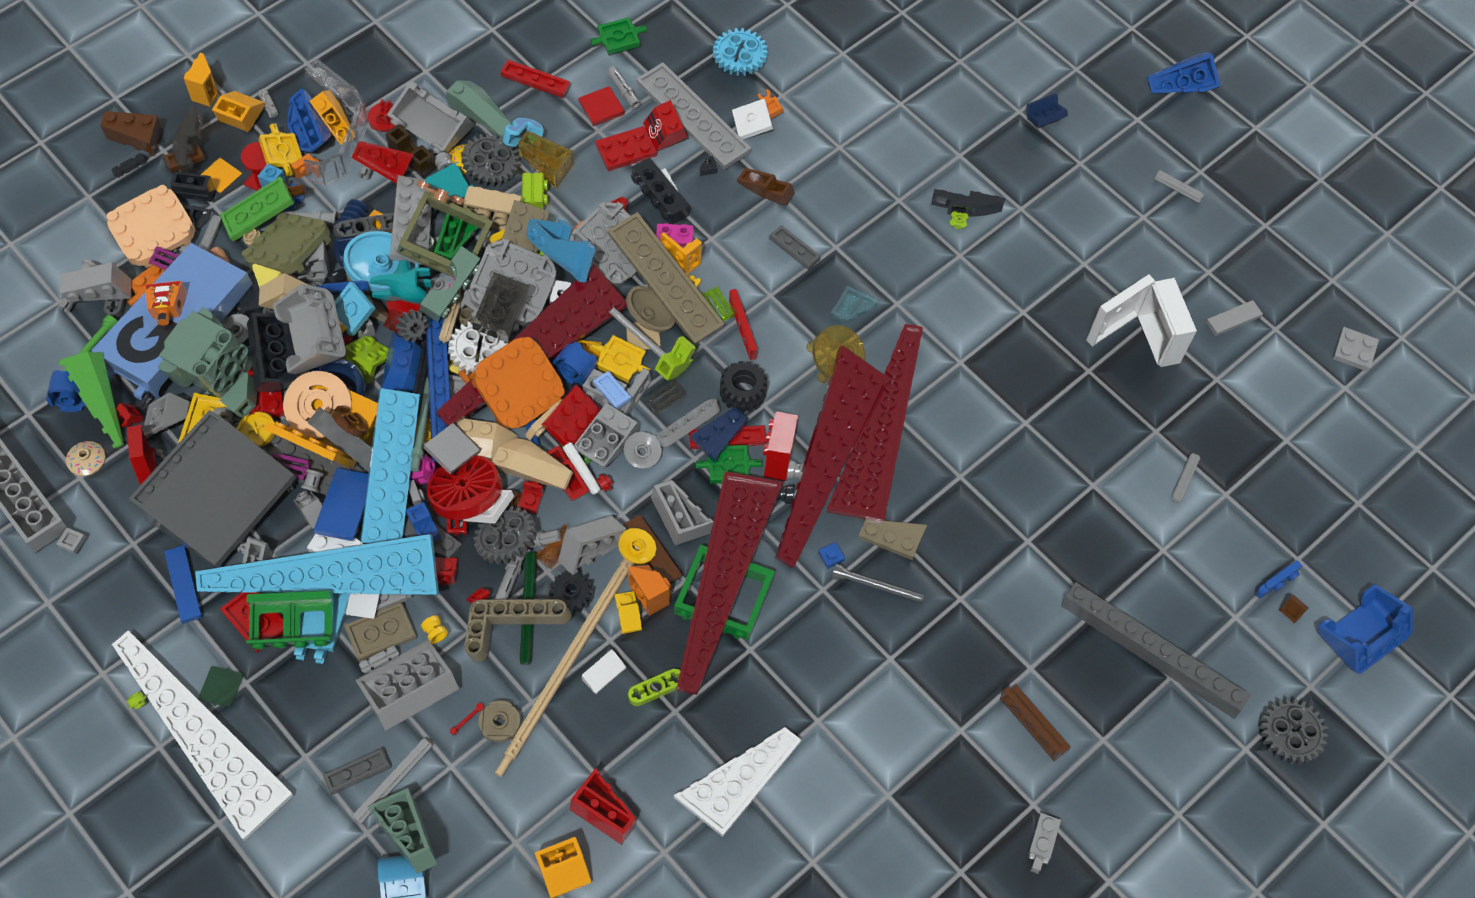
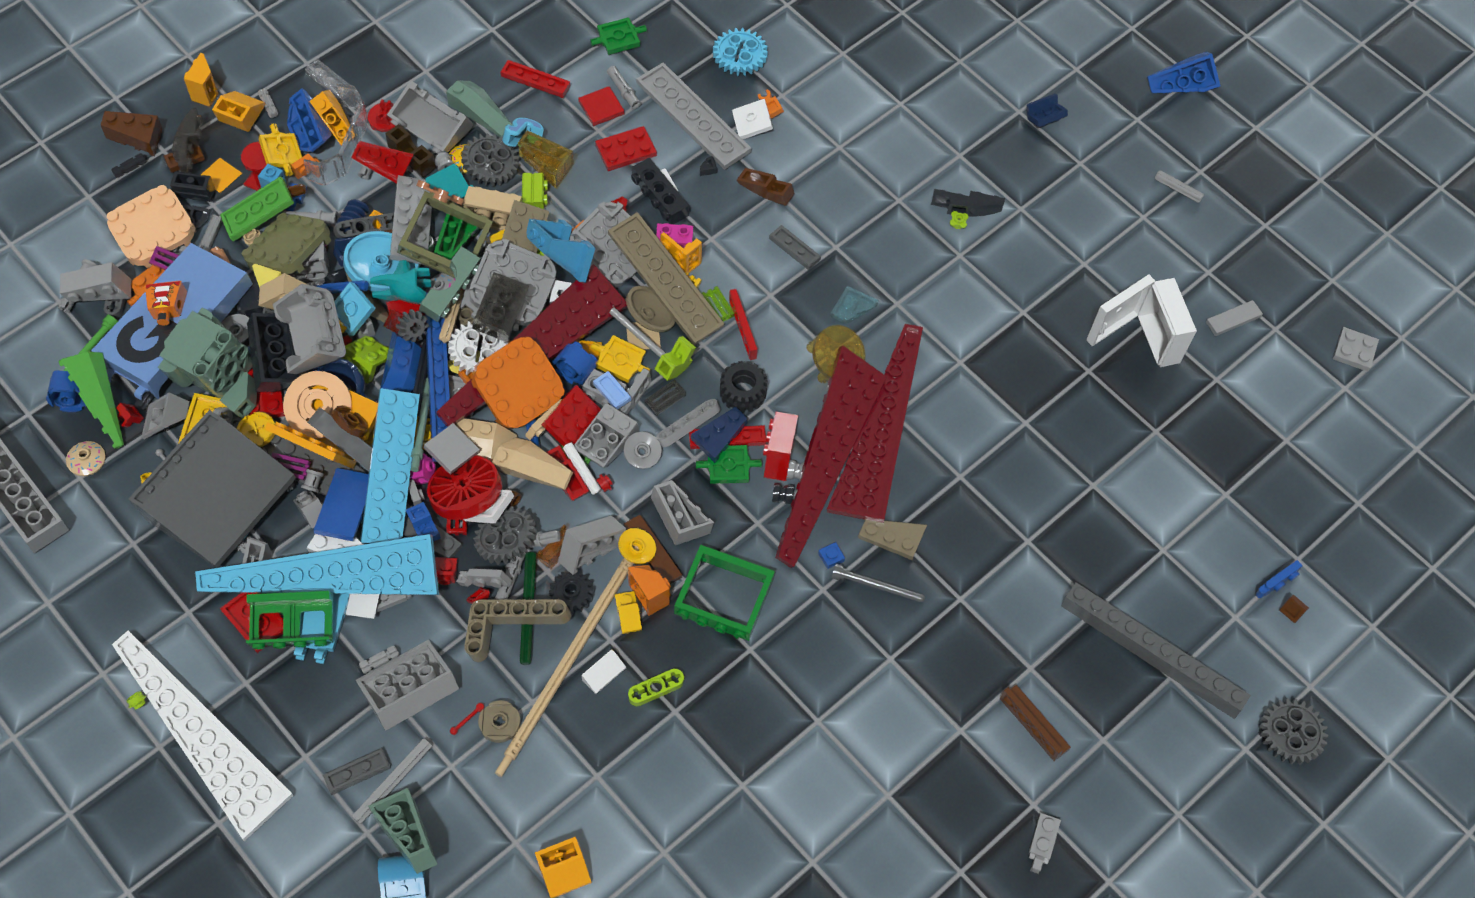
(71, 540): light grey plate -> none
(140, 454): red container -> none
(183, 584): blue tile -> none
(221, 687): clear green piece -> none
(375, 635): dark tan tile -> none
(434, 629): yellow wheel -> none
(483, 578): none -> light grey hinge
(531, 497): red bracket -> none
(602, 808): red wedge -> none
(664, 126): red slope -> none
(733, 786): white wing -> none
(736, 532): dark red wing -> none
(1185, 478): light grey axle -> none
(1369, 630): blue windscreen -> none

